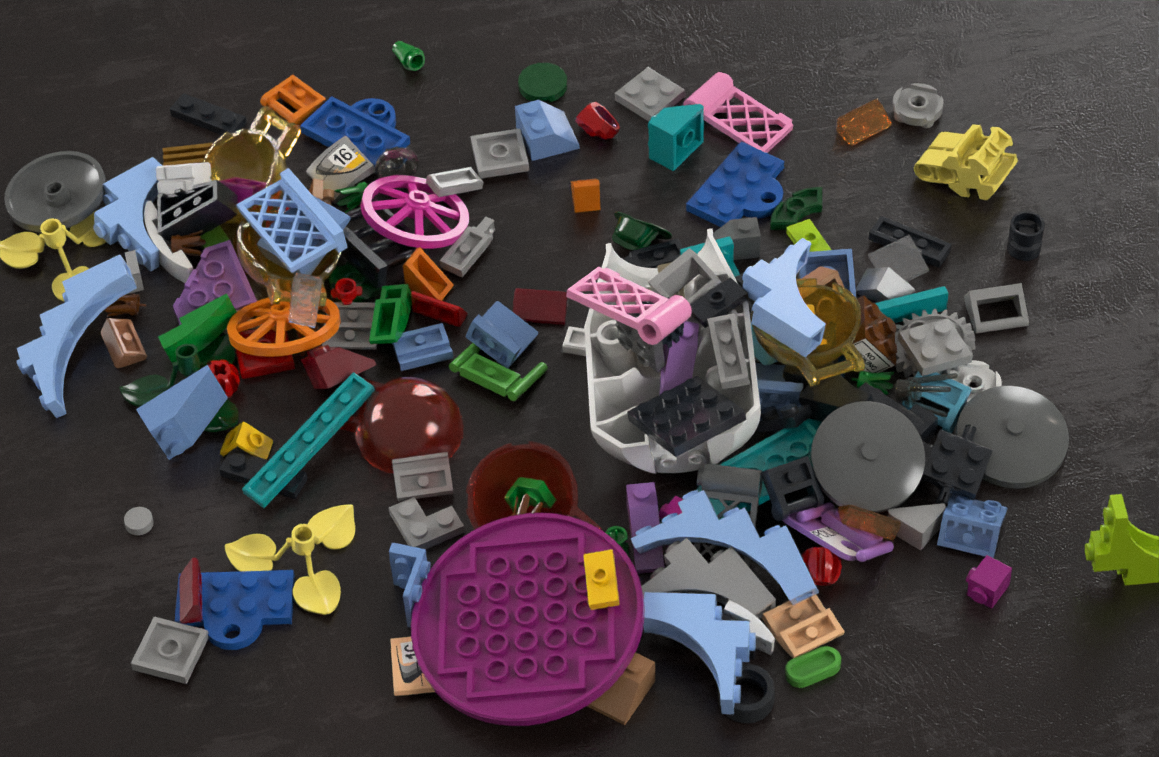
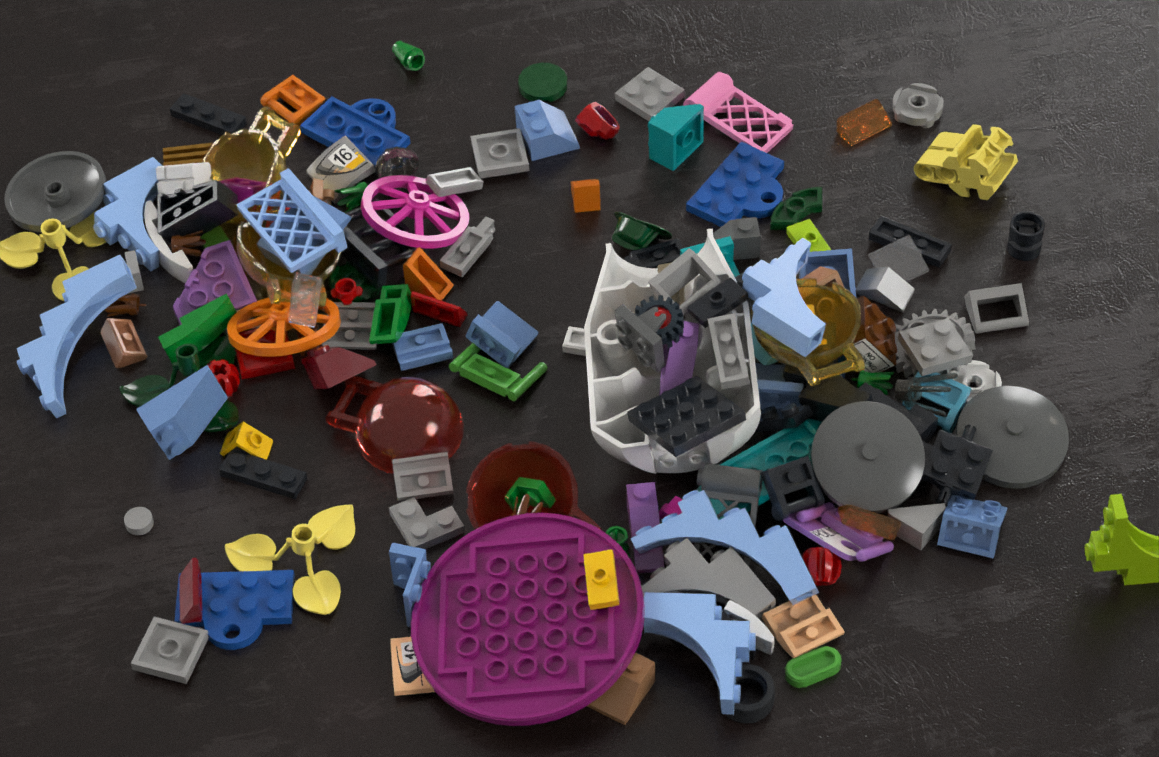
(308, 440): teal tile -> none
(540, 306): dark red slope -> none
(655, 319): bright pink piece -> none
(915, 303): teal tile -> none
(988, 581): magenta brick -> none

